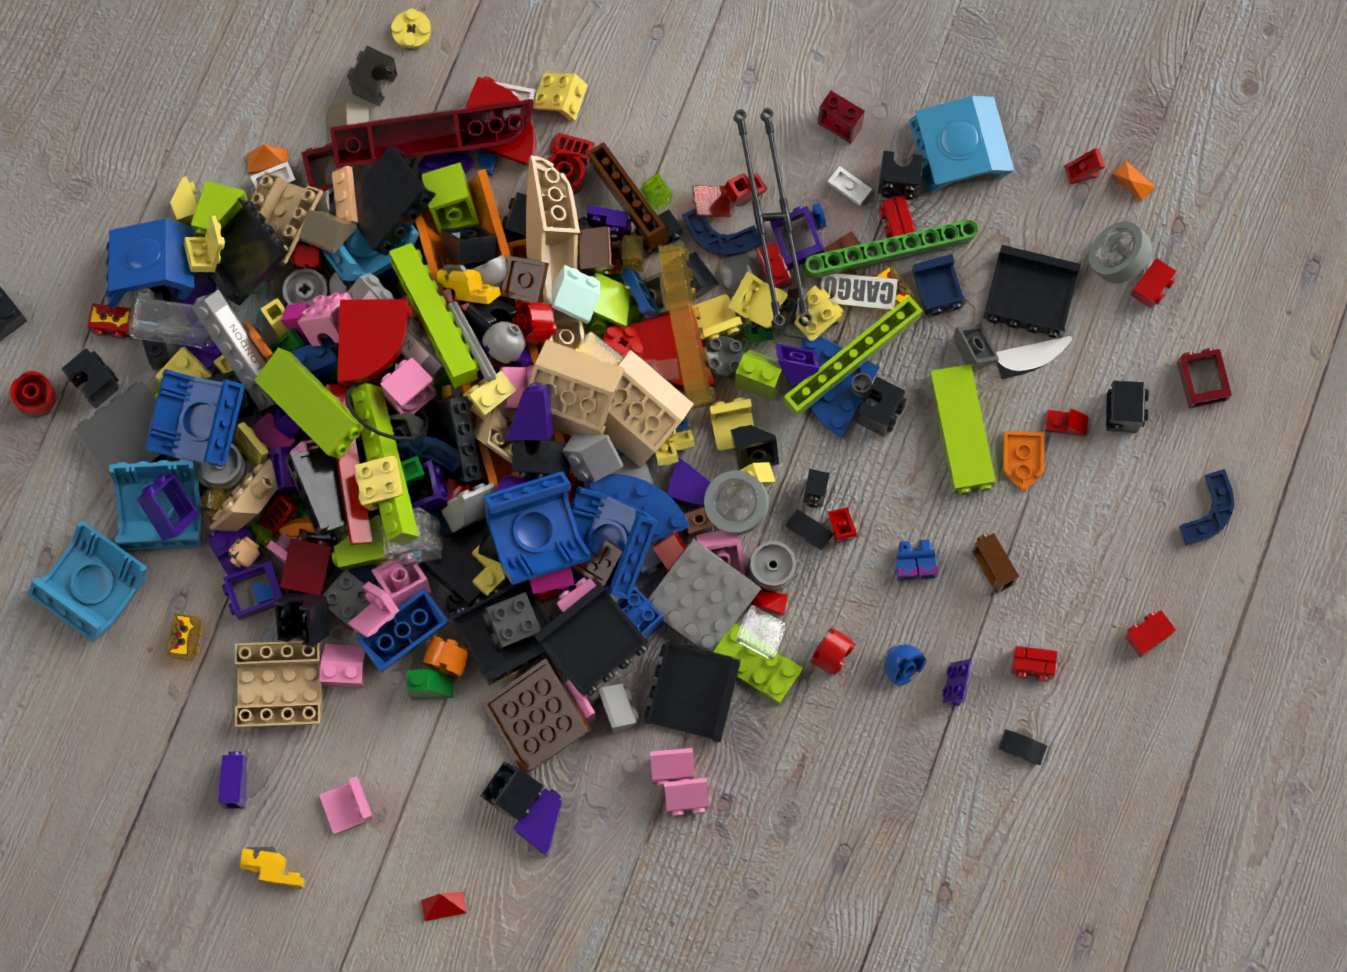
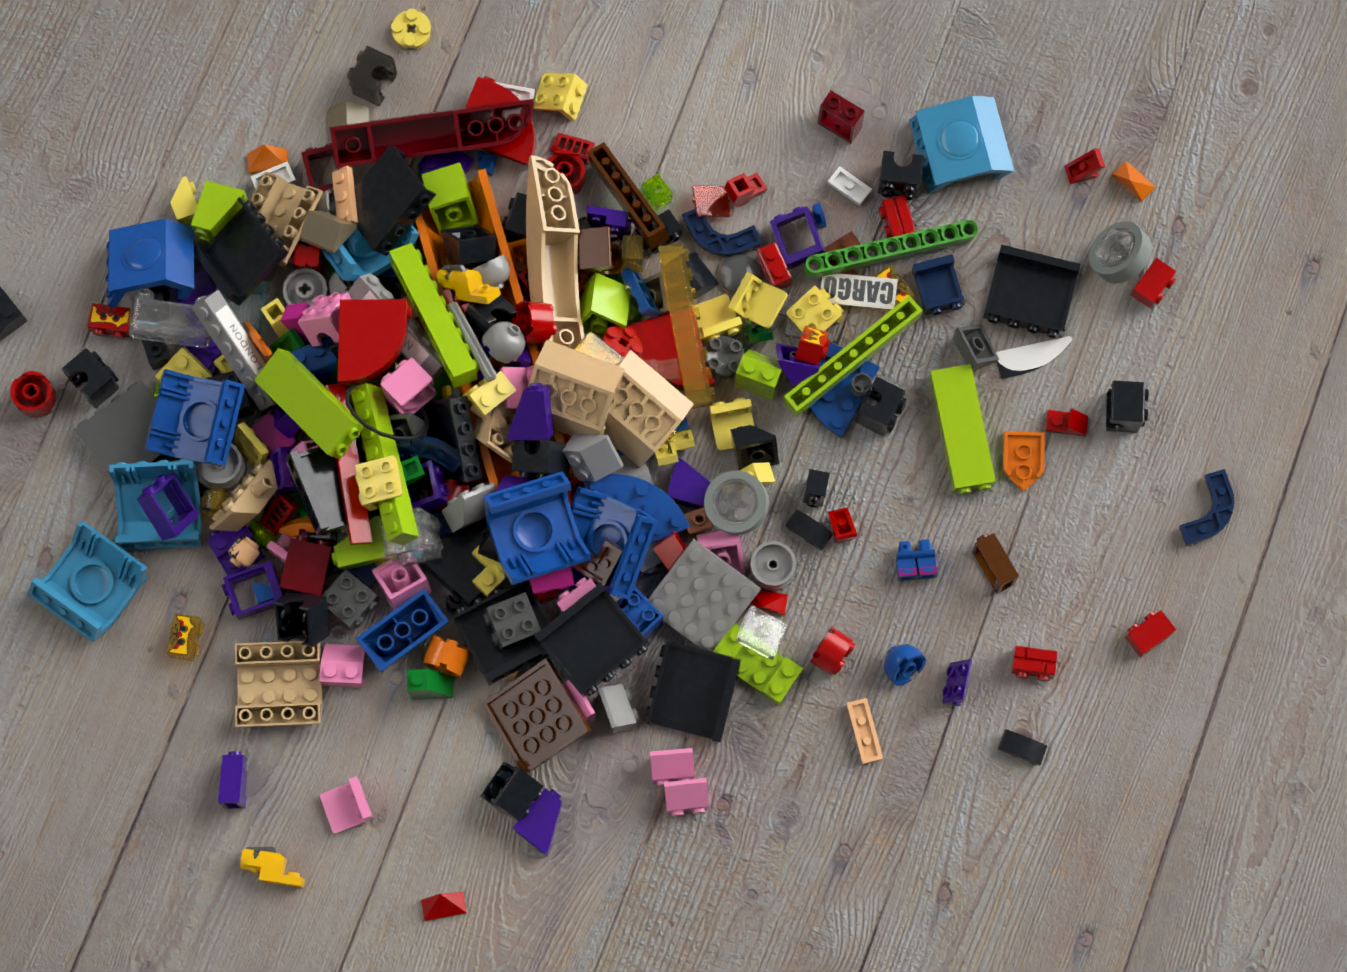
(204, 252): light yellow bracket -> none
(376, 614): bright pink bracket -> none
(524, 279): reddish brown plate -> none
(575, 293): light aqua slope -> none
(761, 217): black bar -> none
(790, 307): black plate -> none
(812, 345): none -> red brick
(864, 731): none -> light nougat plate
(1205, 398): dark red window -> none

